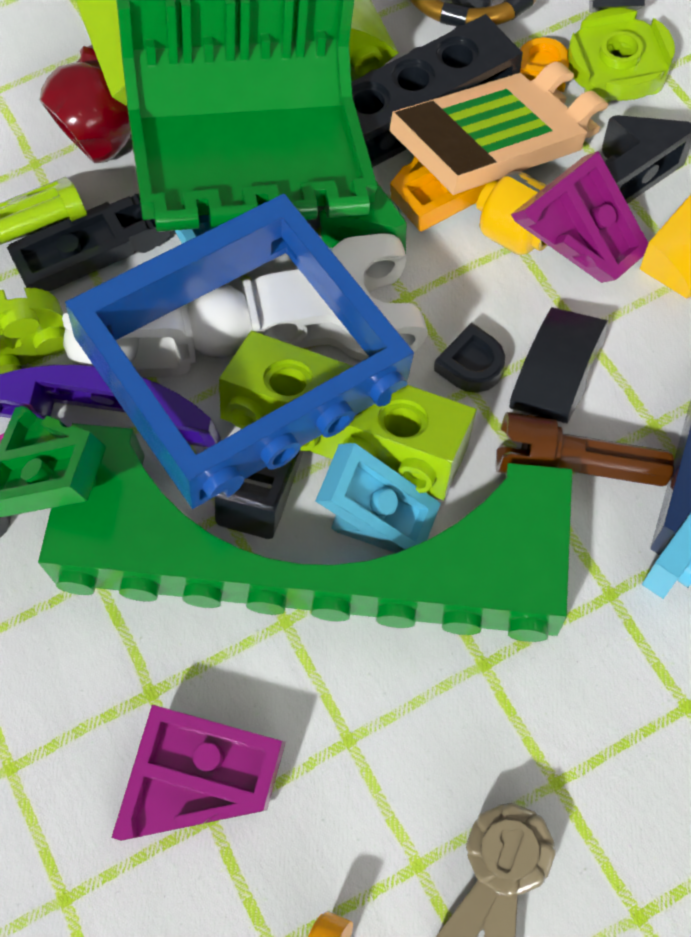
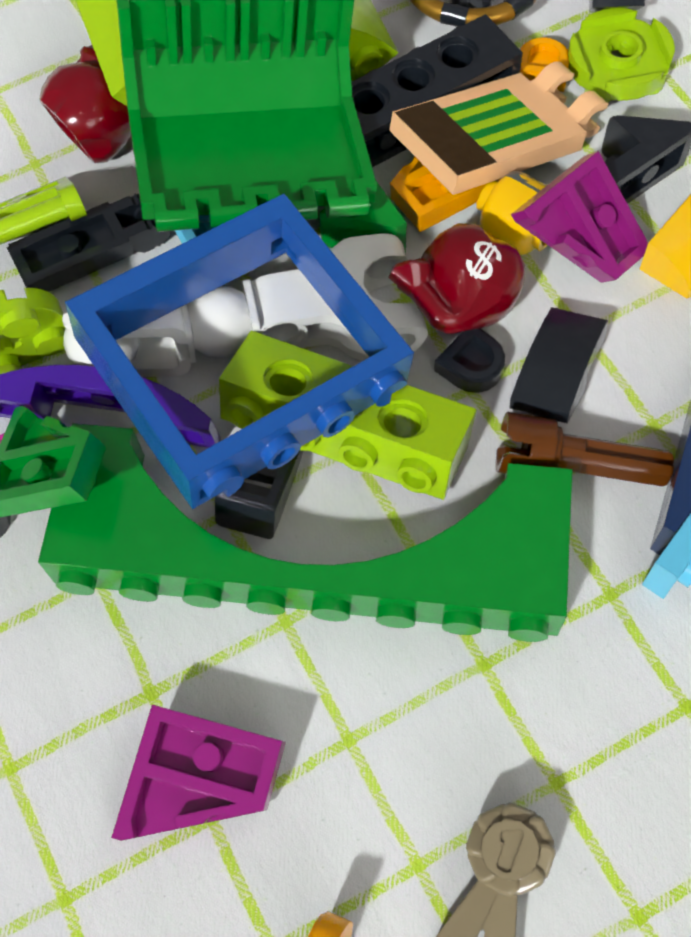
(375, 501): medium azure slope -> none
(463, 279): none -> dark red piece

